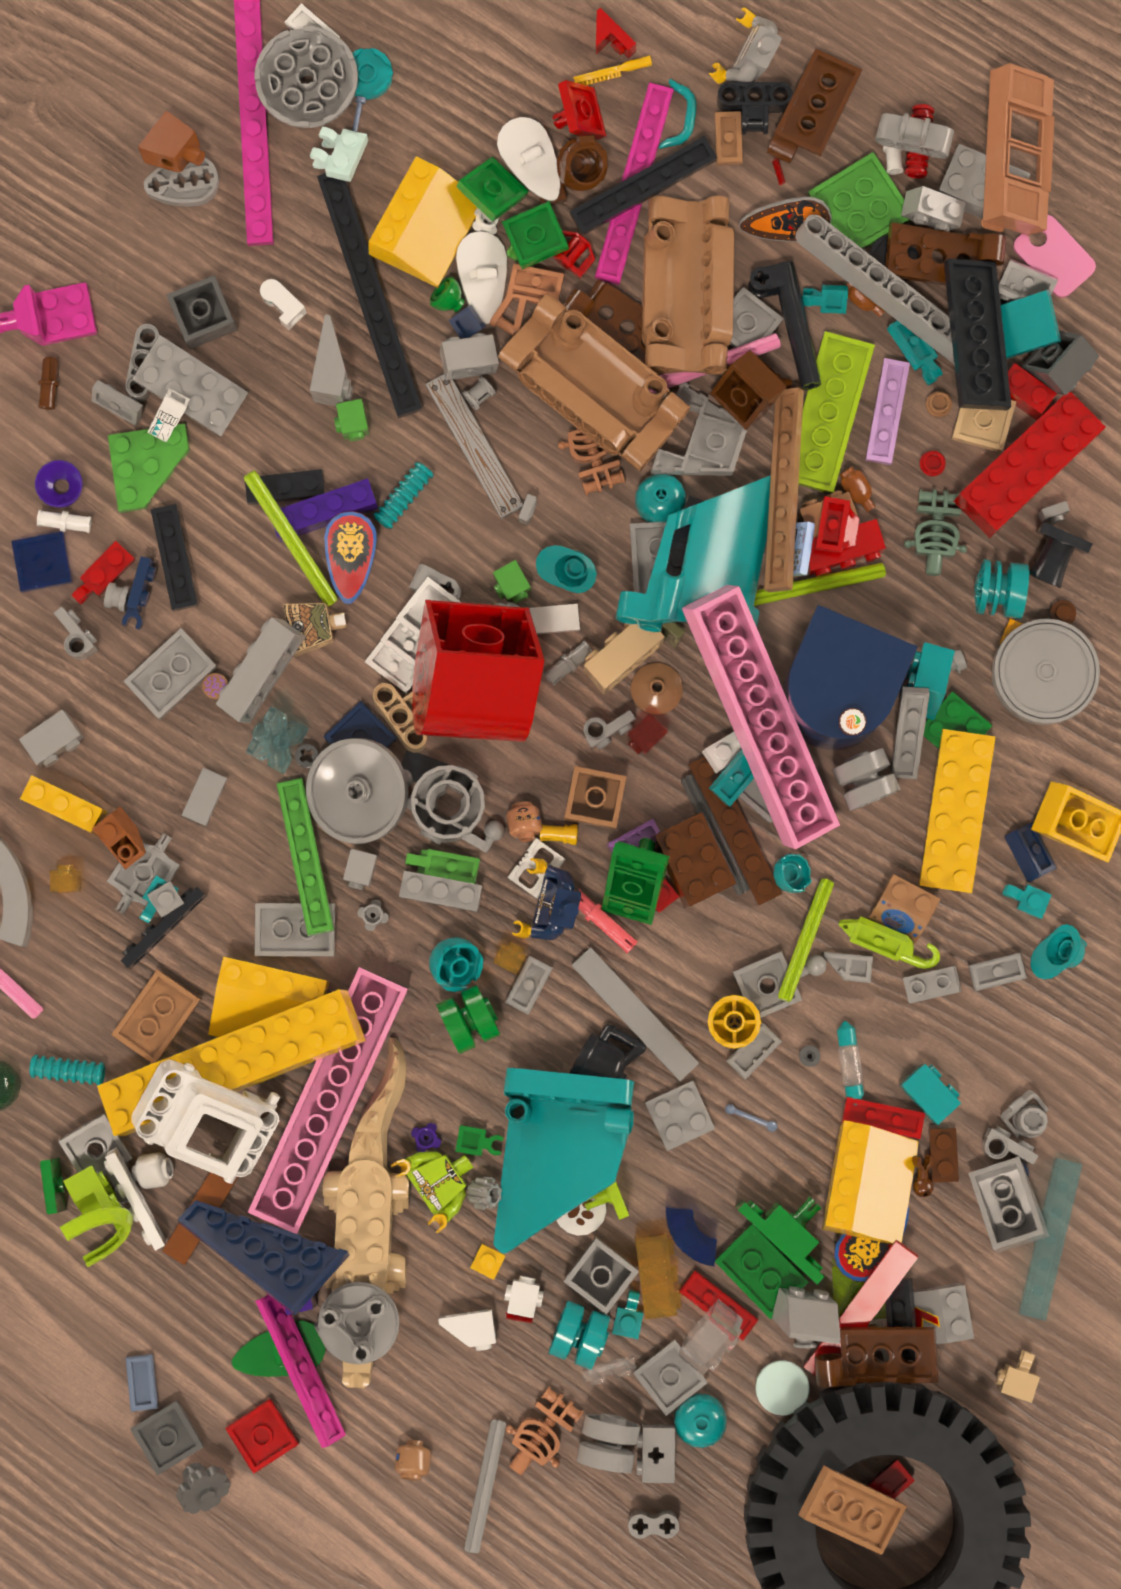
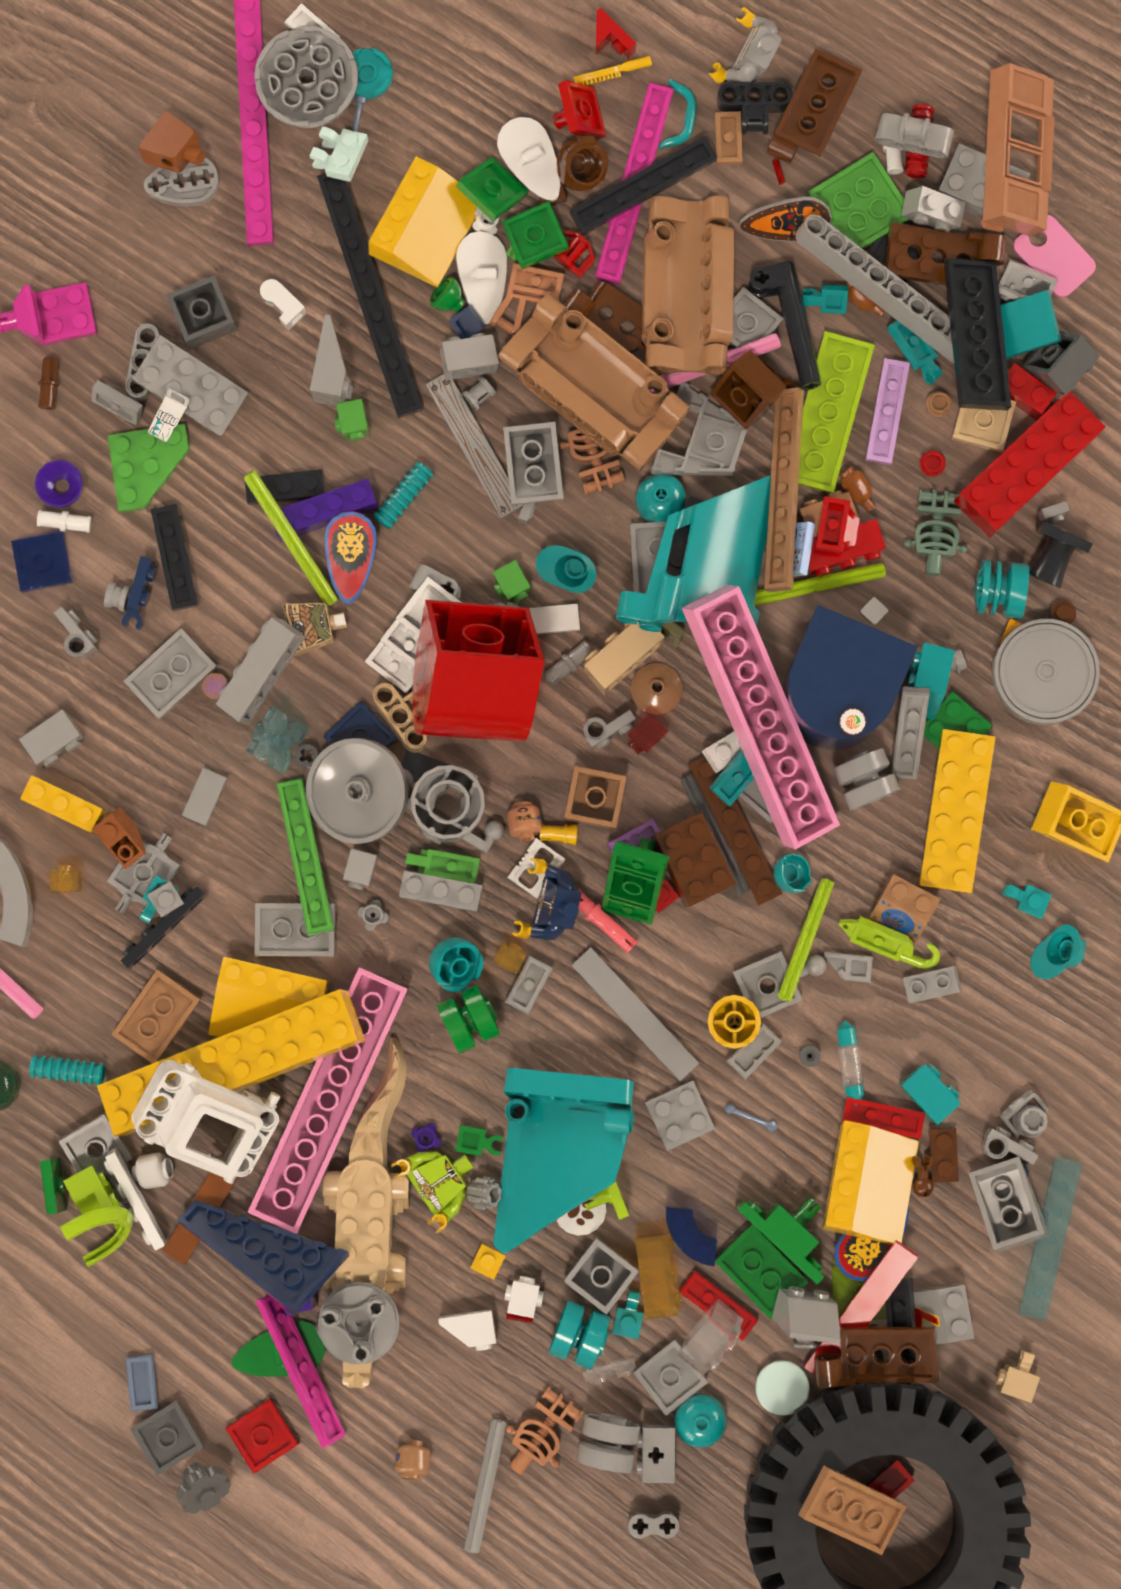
(103, 571): red plate -> none
(533, 463): none -> light grey slope
(603, 1058): black piece -> none
(874, 610): none -> white sticker
(997, 972): light grey plate -> none
(1030, 852): dark blue slope -> none

